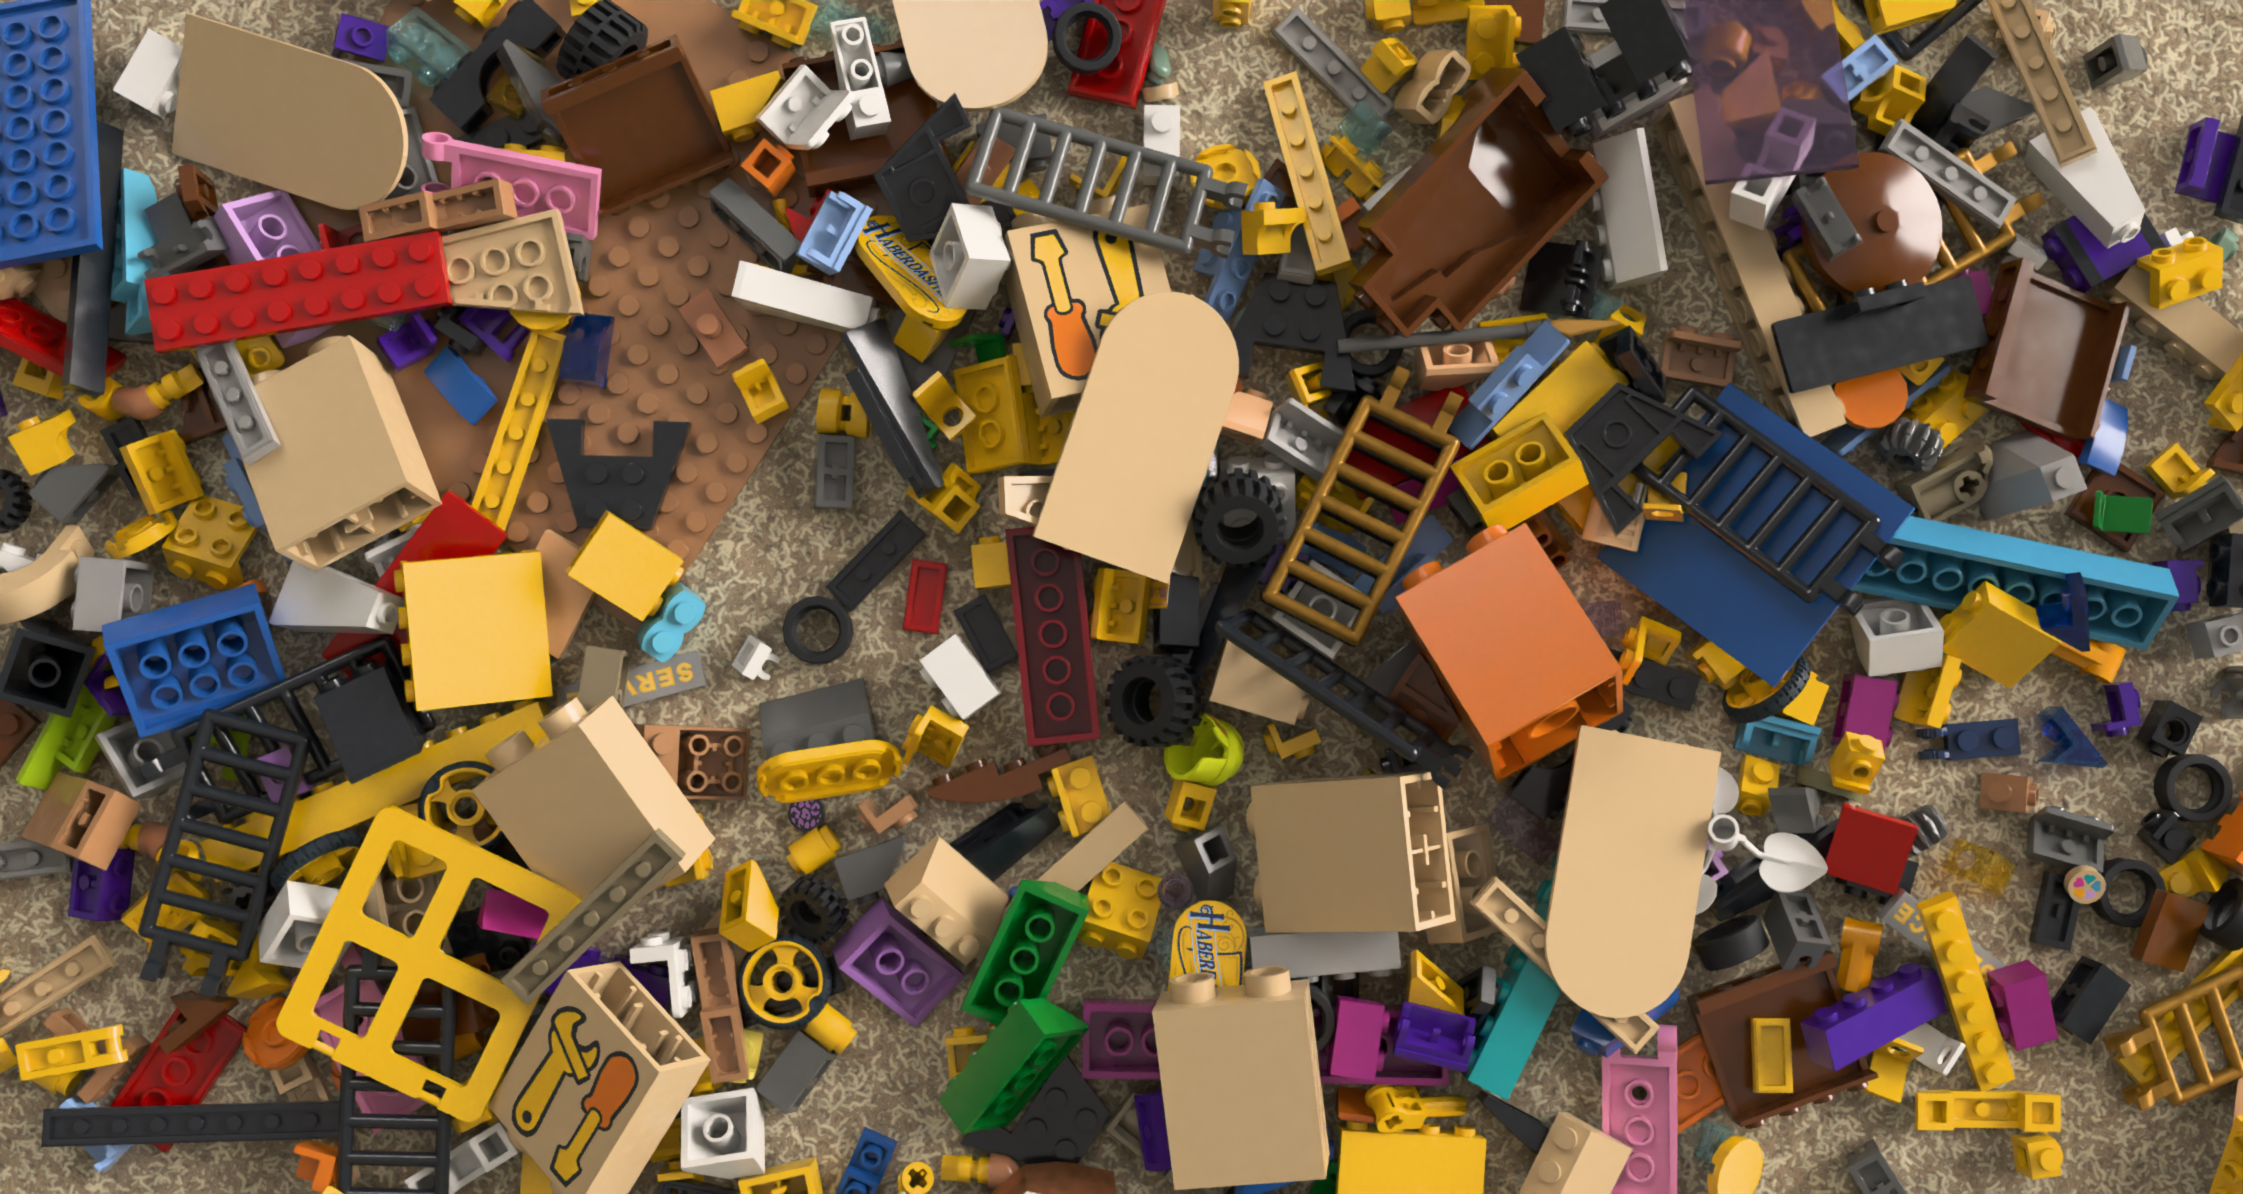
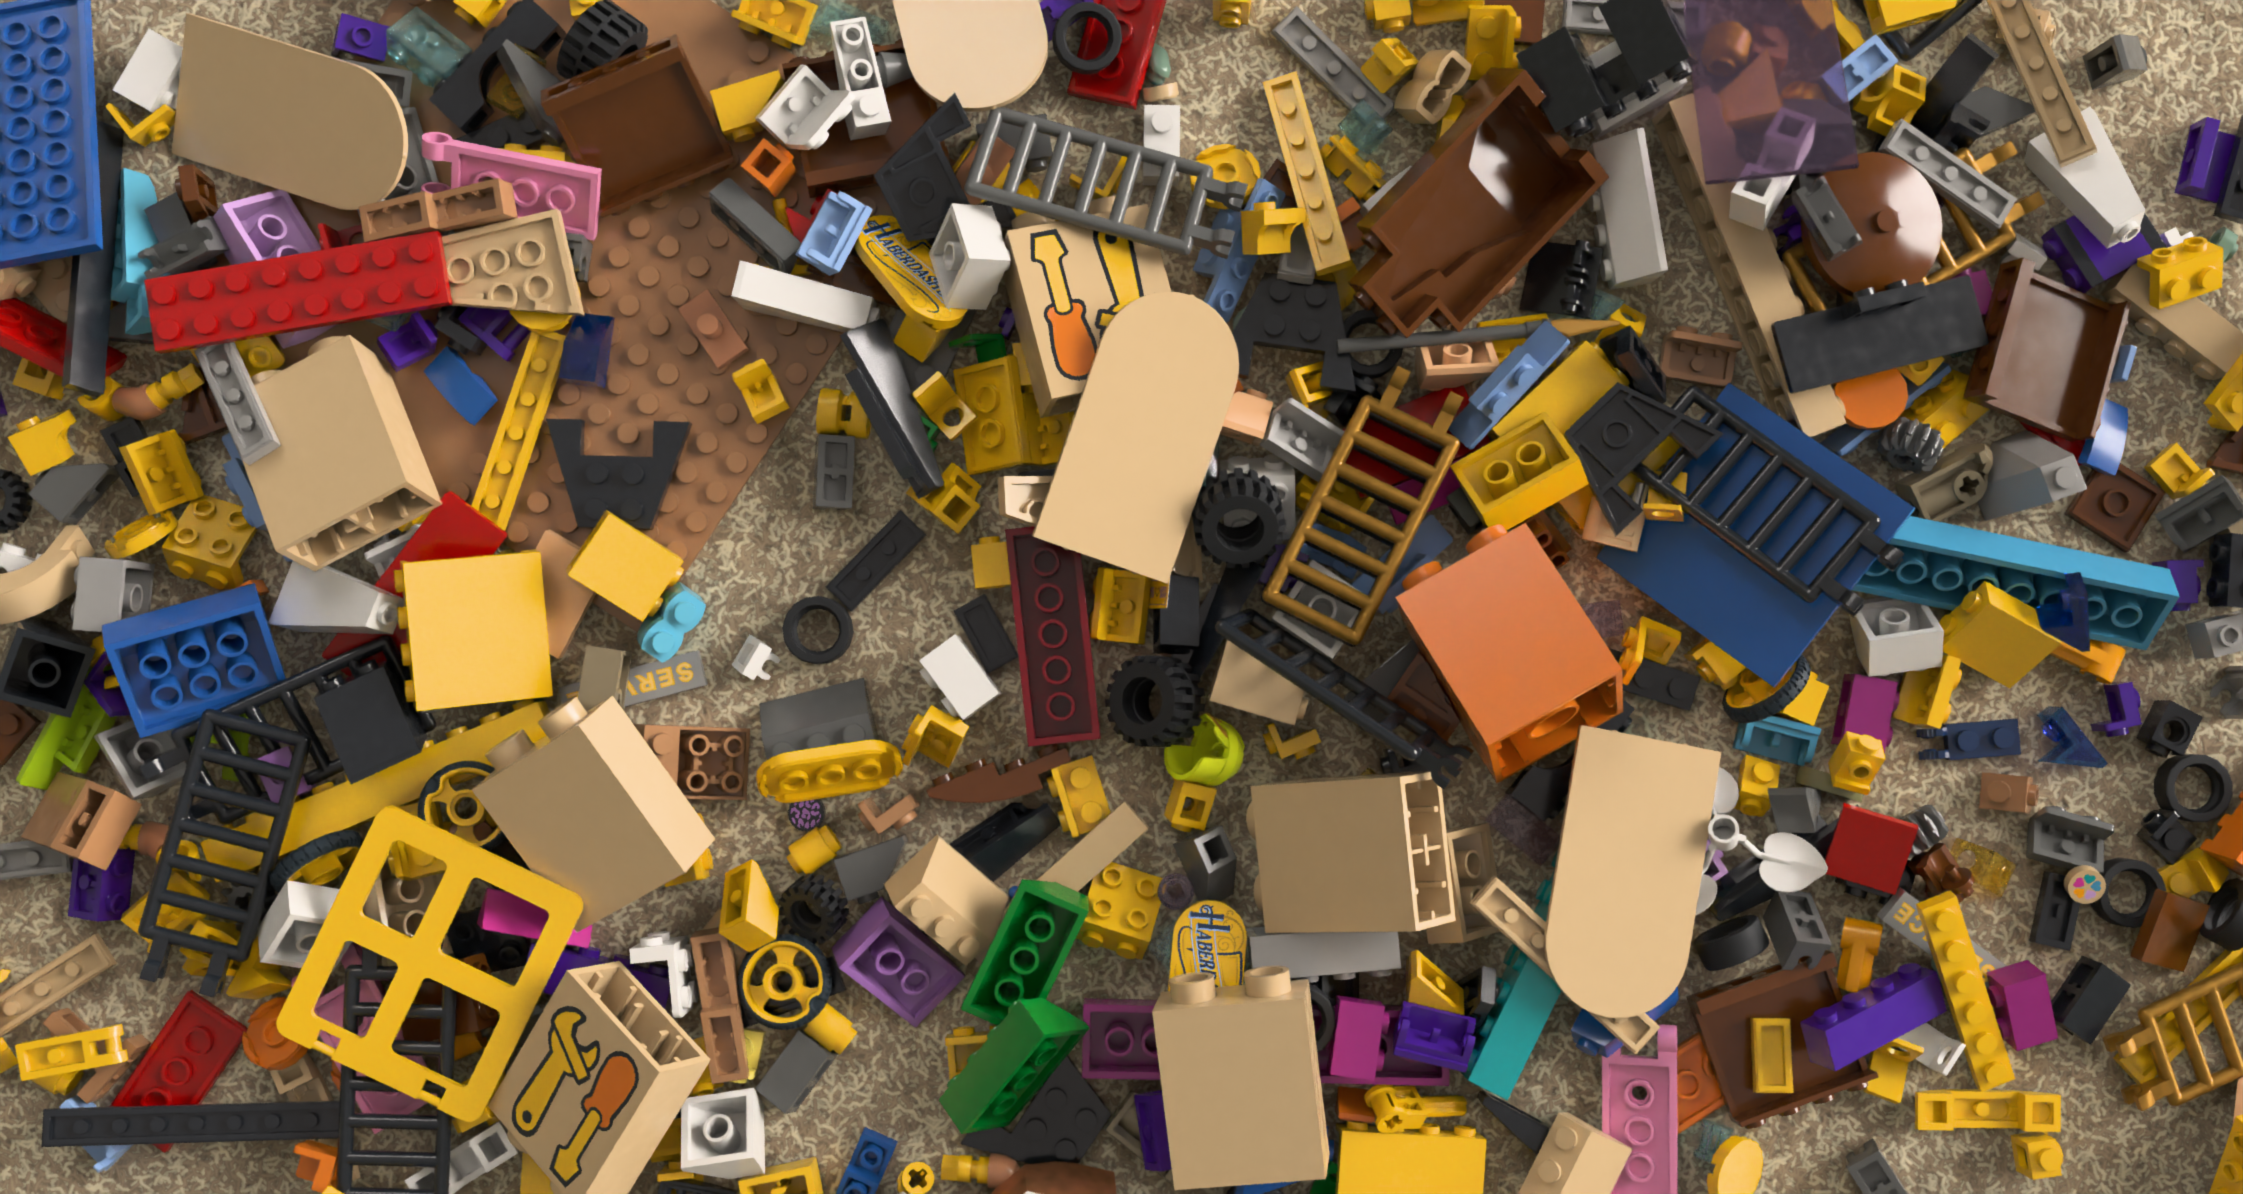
(152, 128): none -> yellow bracket
(199, 1014): reddish brown slope -> none
(593, 916): dark tan plate -> none
(925, 596): red tile -> none
(1942, 873): none -> reddish brown hips
(2122, 514): green bracket -> none

